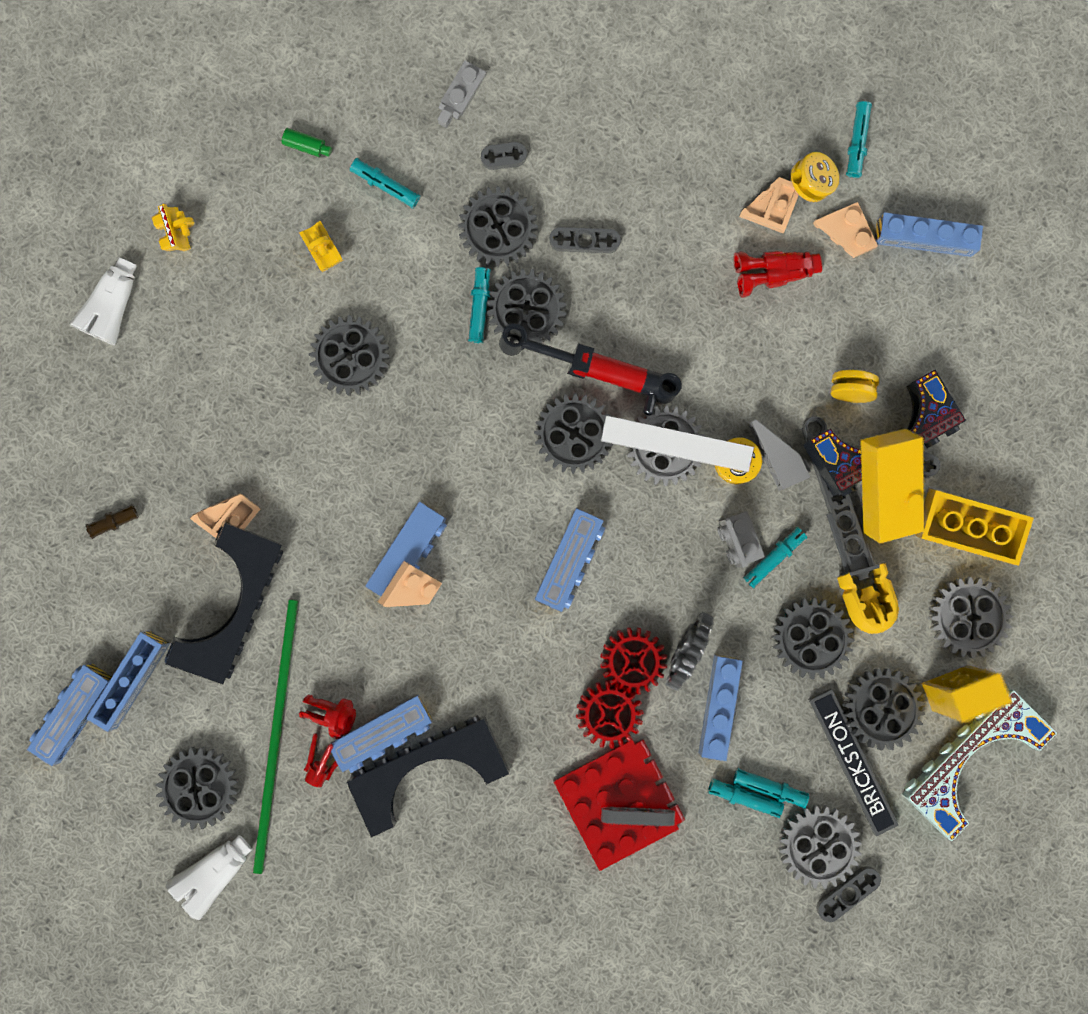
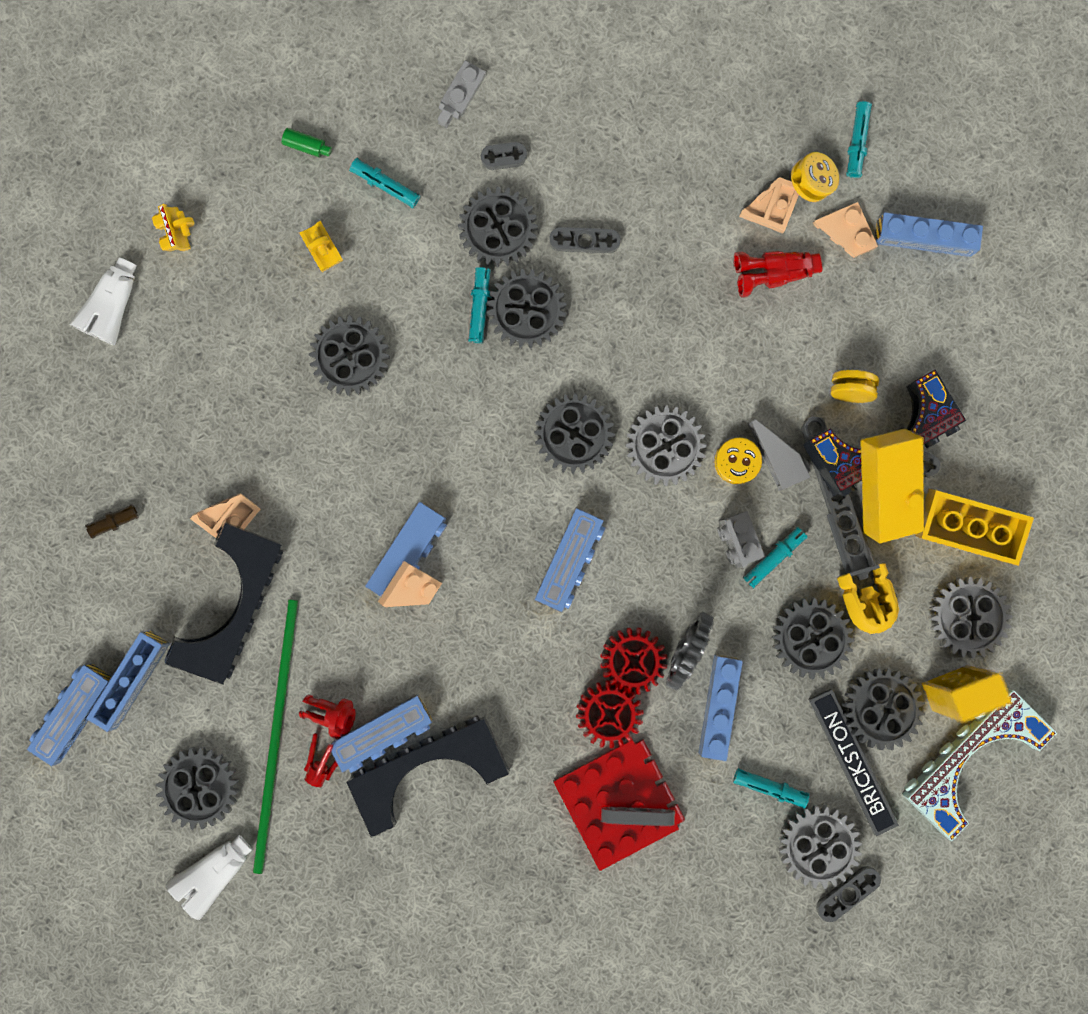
(600, 367): black piece -> none
(677, 444): white tile -> none
(735, 794): teal pin -> none

